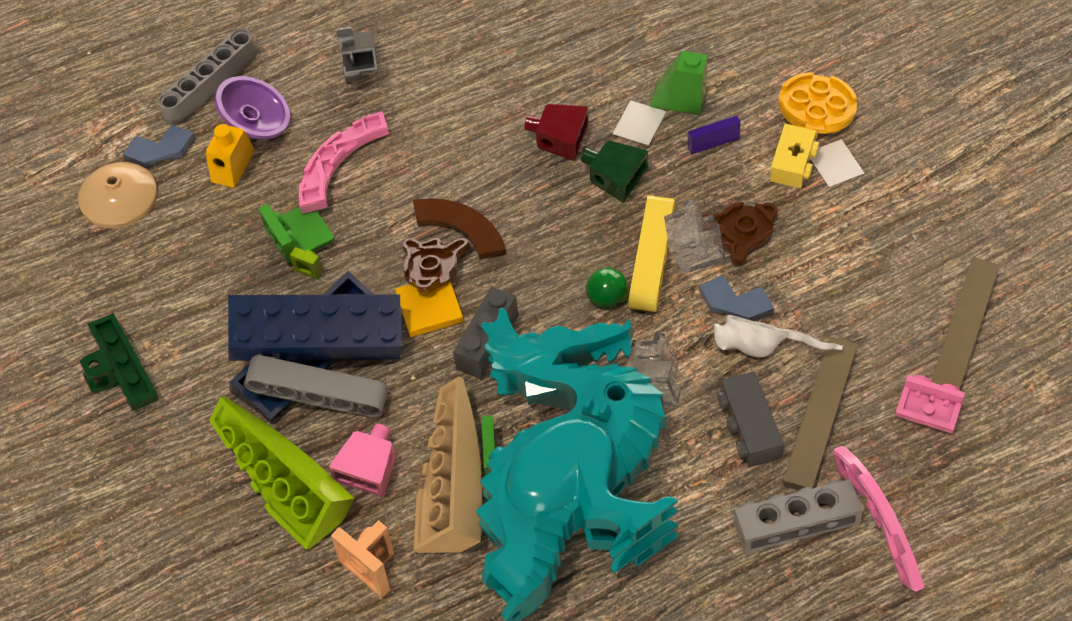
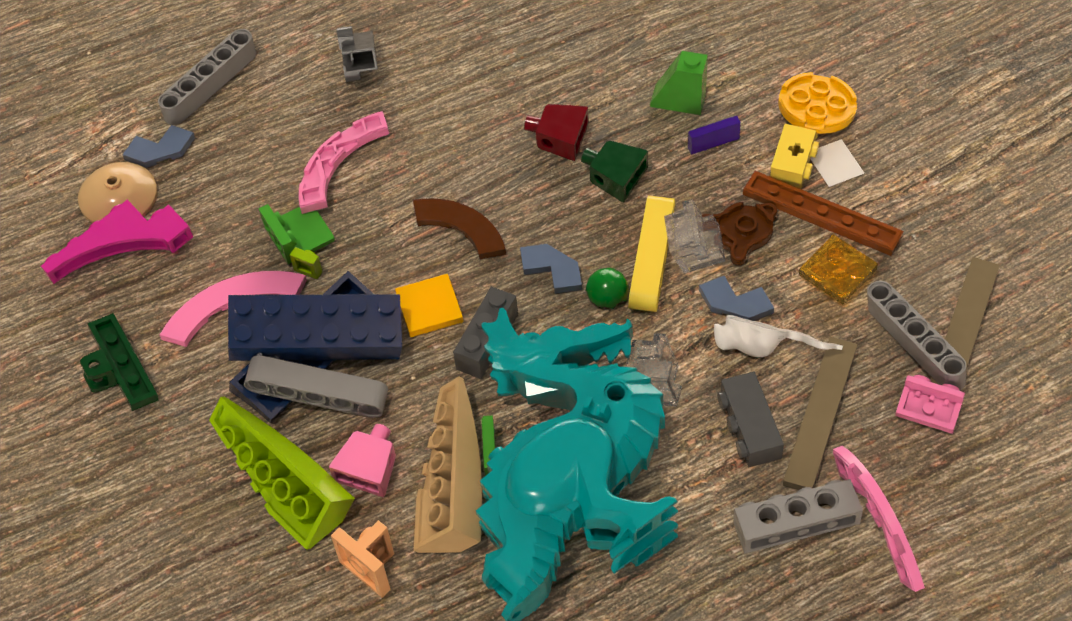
(118, 233): none -> dark pink arch
(197, 310): none -> bright pink tile
(228, 155): yellow torso -> none
(252, 107): medium lavender dish -> none
(431, 263): reddish brown tile -> none
(545, 259): none -> sand blue tile
(639, 122): white sticker -> none
(823, 213): none -> dark orange tile
(838, 269): none -> clear yellow plate
(903, 322): none -> light grey beam

